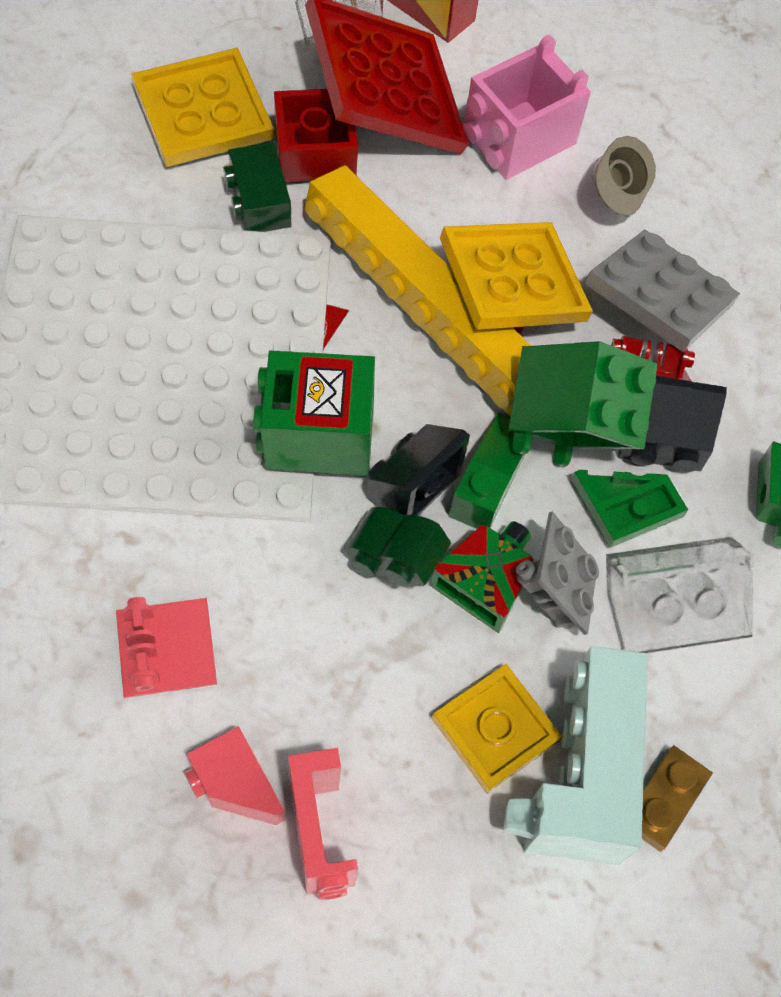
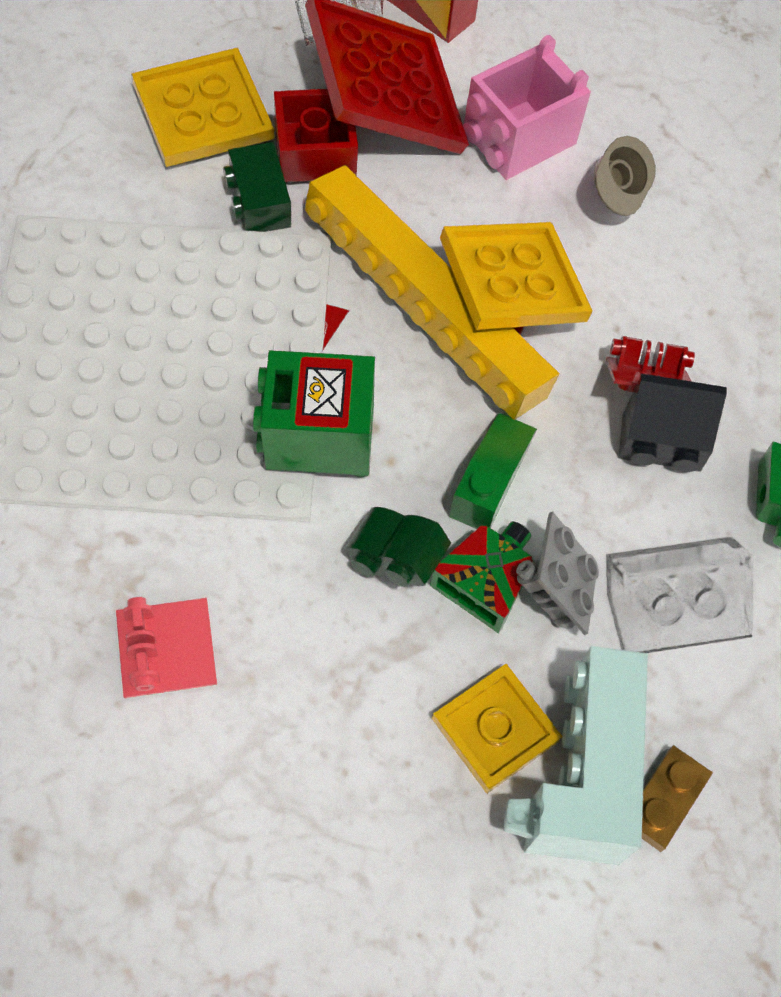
(233, 778): coral slope -> none
(311, 775): coral panel -> none
(418, 470): black slope -> none
(581, 398): green container -> none
(629, 503): green wing -> none
(662, 289): light grey plate -> none

